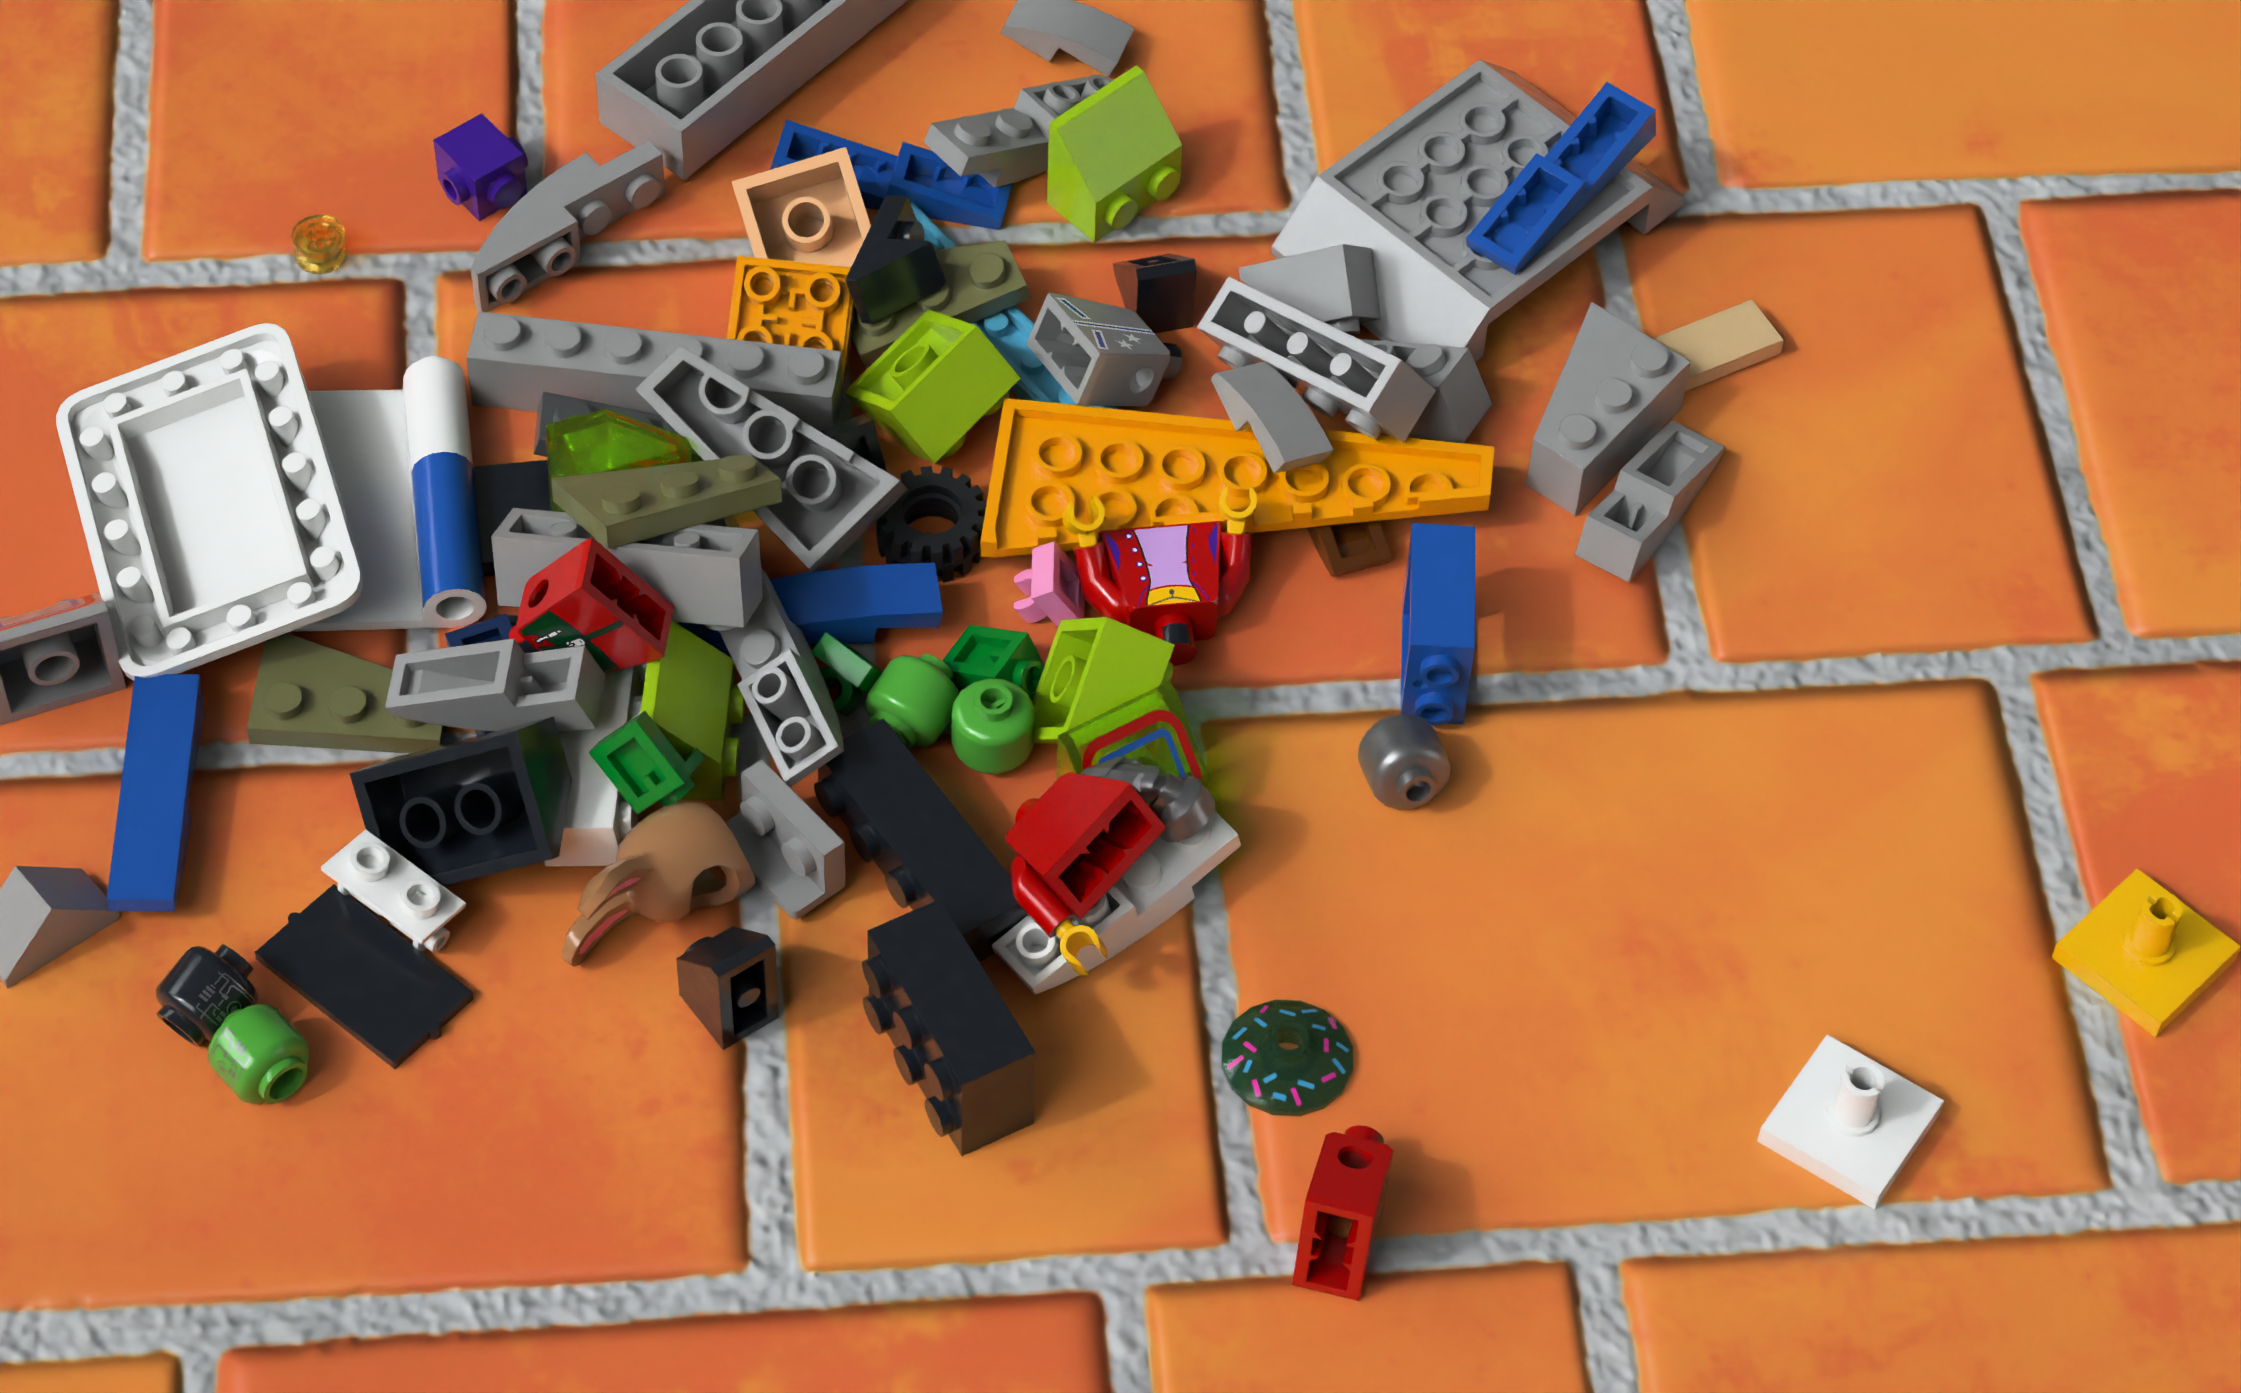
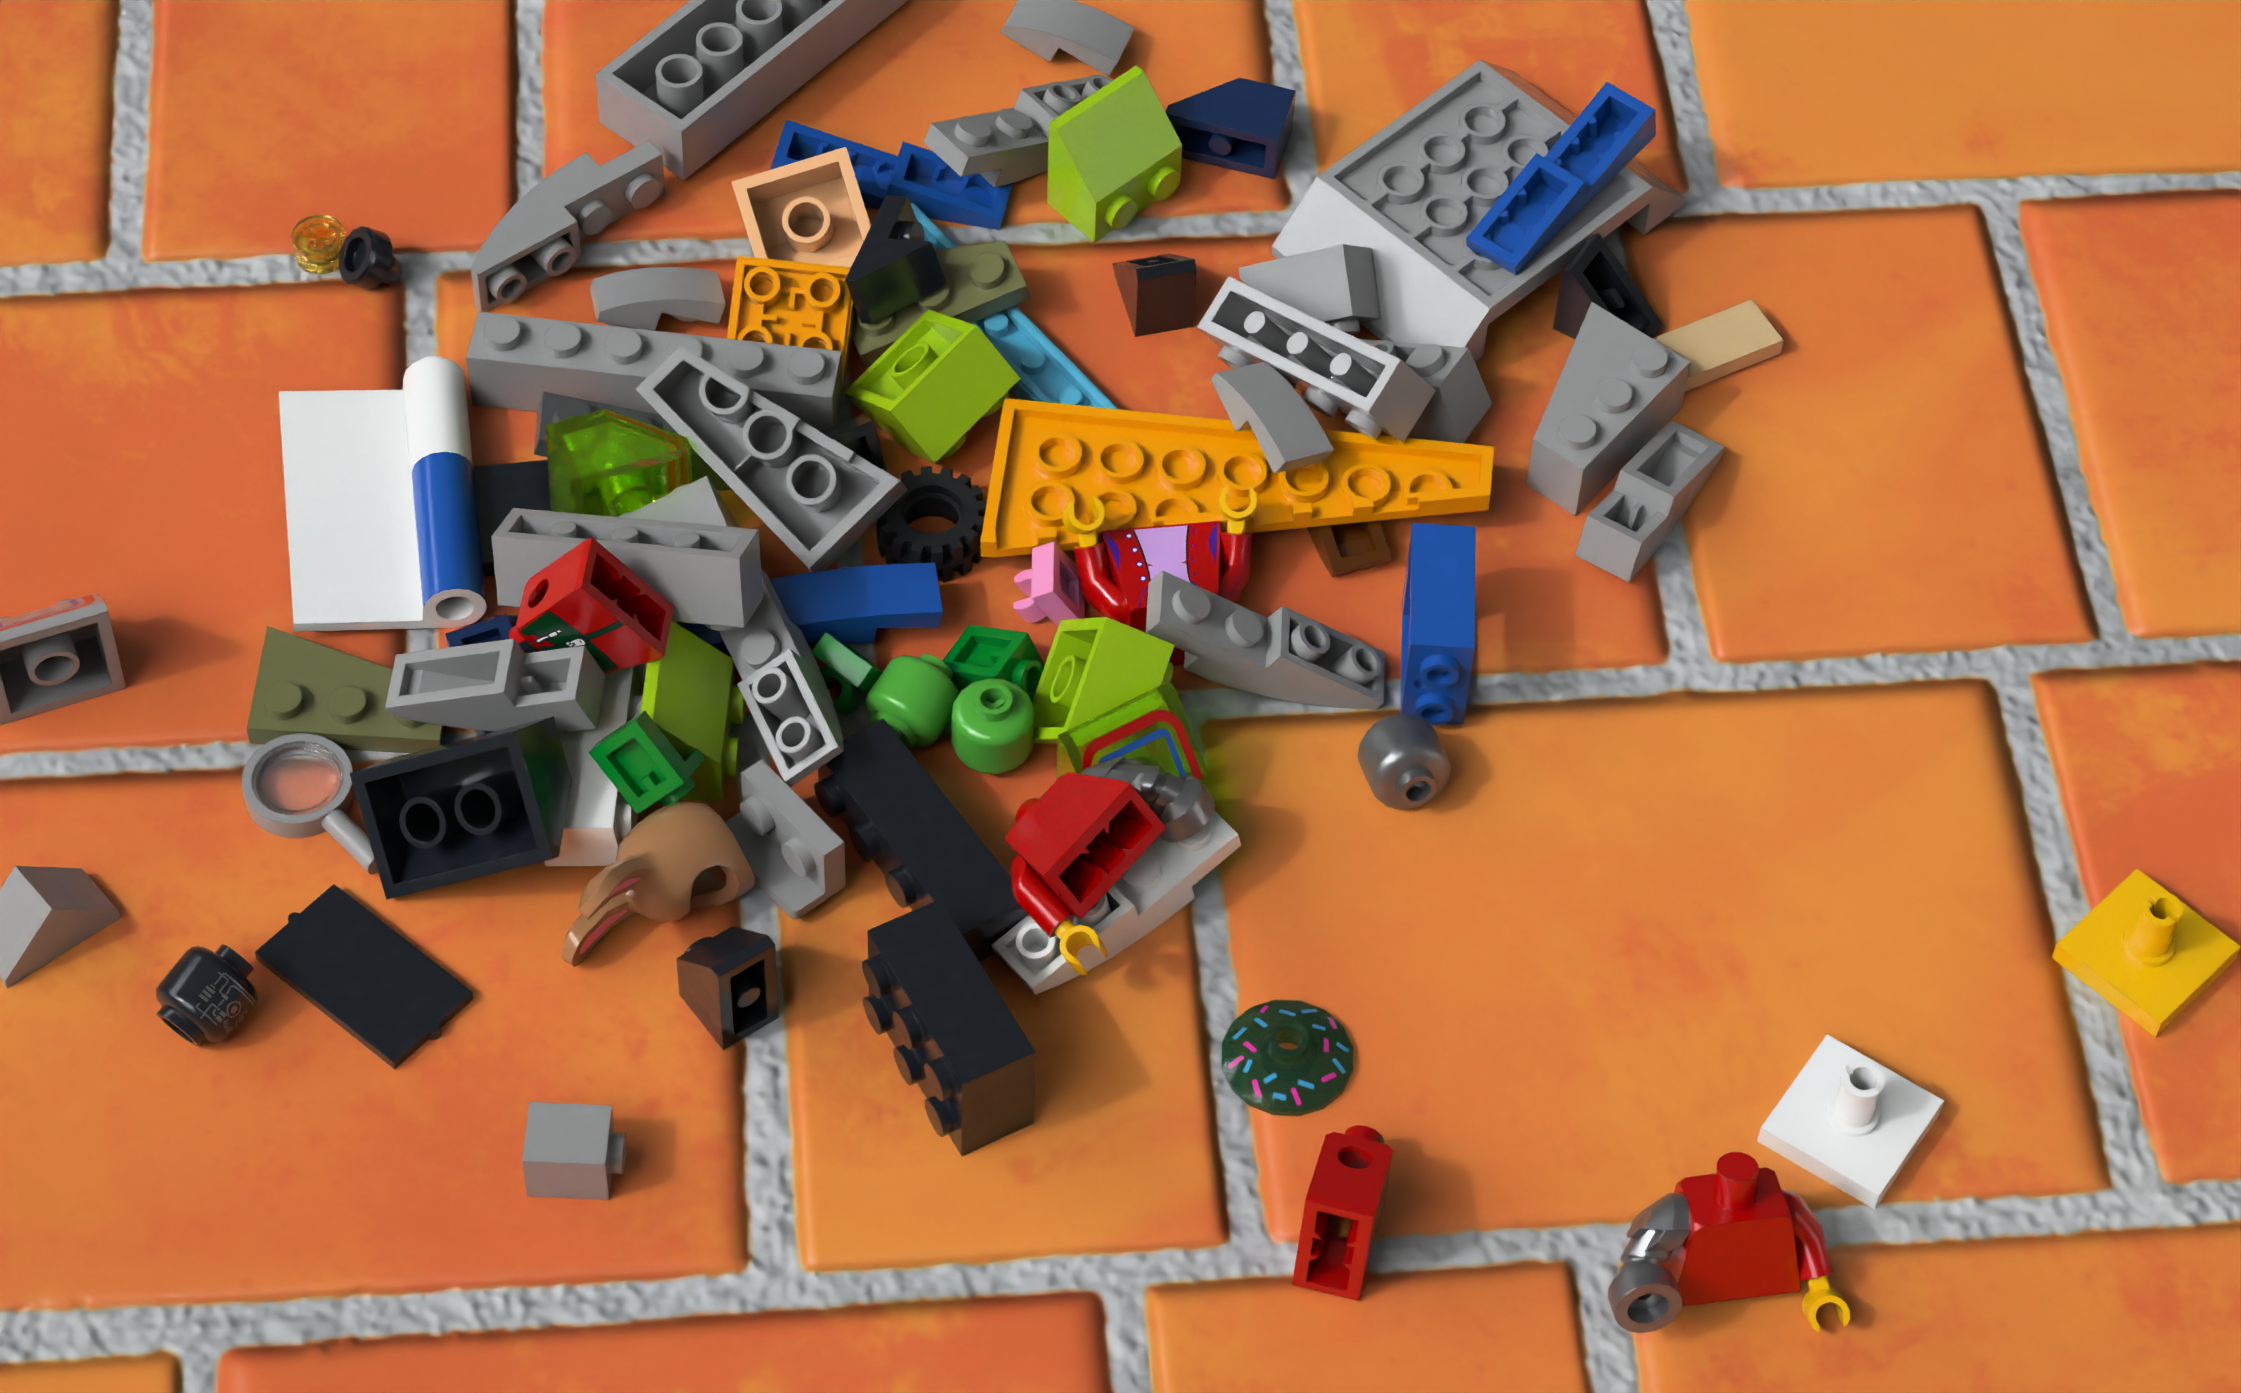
(155, 793): blue slope -> none
(208, 502): white wedge -> none
(259, 1055): bright green head -> none
(303, 789): none -> piece
(368, 259): none -> black tile
(395, 890): white hinge -> none
(481, 167): dark purple brick -> none
(571, 1150): none -> light grey brick
(640, 296): none -> light grey slope
(666, 498): olive wing -> none
(1101, 352): light grey torso -> none
(1236, 126): none -> dark blue slope
(1269, 656): none -> light grey slope
(1600, 278): none -> black slope
(1719, 1243): none -> red torso

